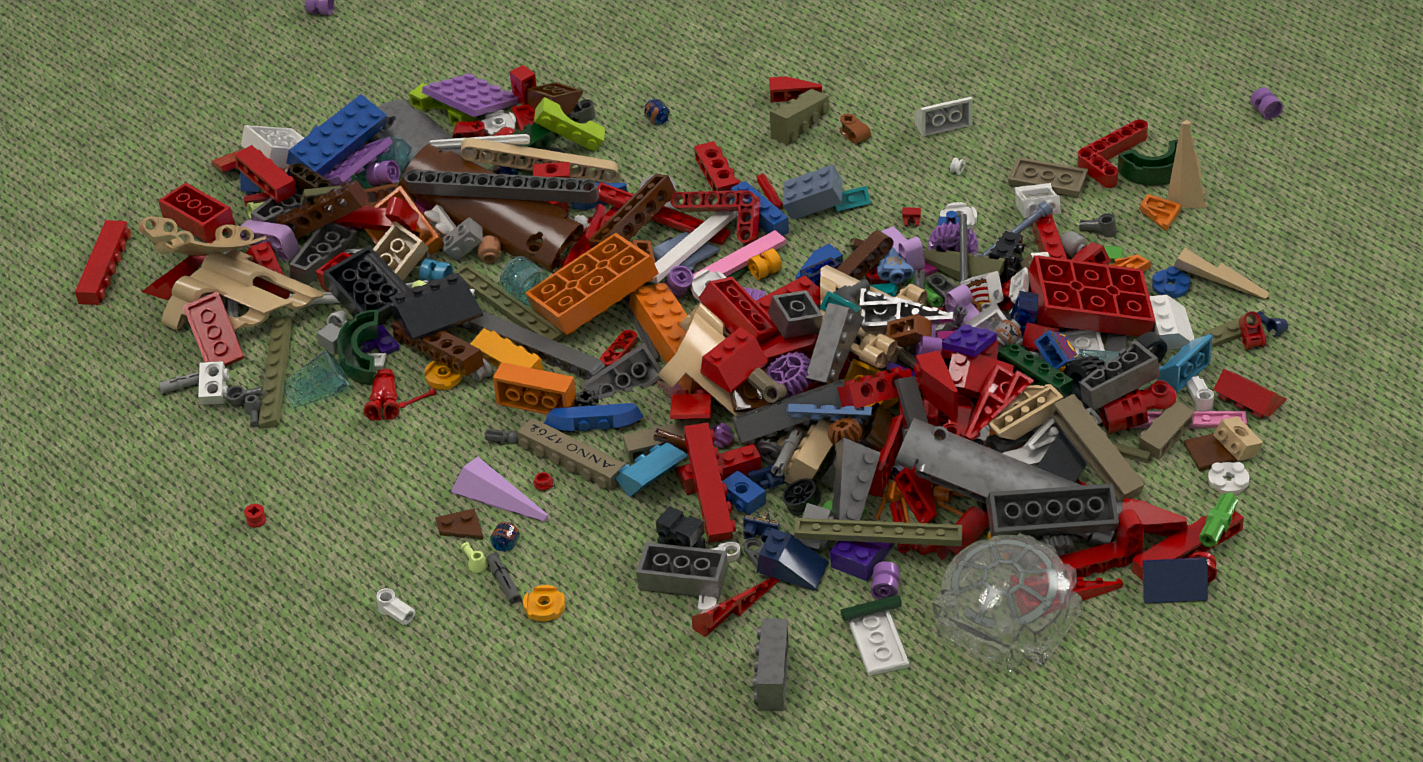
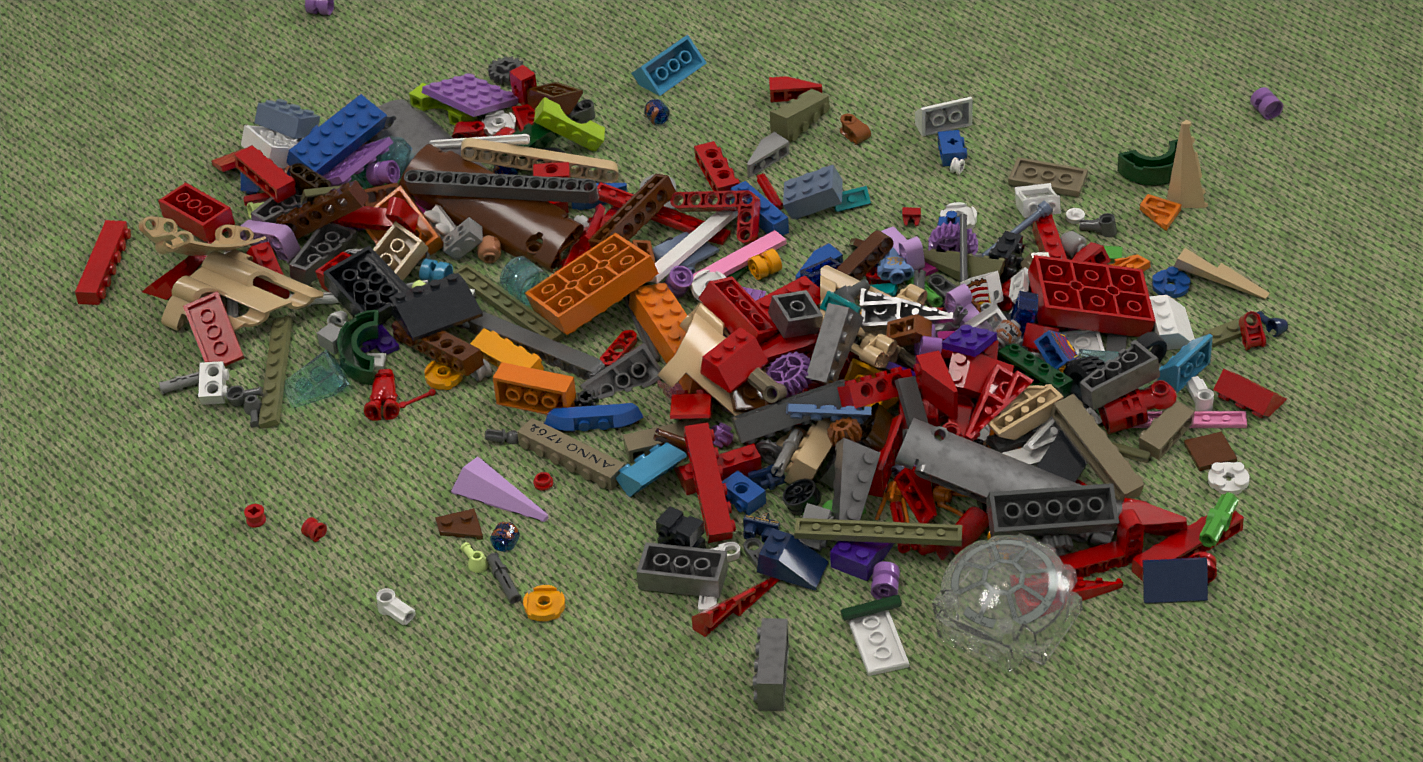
(286, 118): none -> sand blue brick
(313, 529): none -> red wheel
(500, 69): none -> dark grey gear
(669, 67): none -> dark azure slope
(767, 152): none -> light grey slope
(951, 146): none -> blue brick
(1075, 215): none -> white tile
(1096, 154): red beam -> none
(1238, 438): tan brick -> none

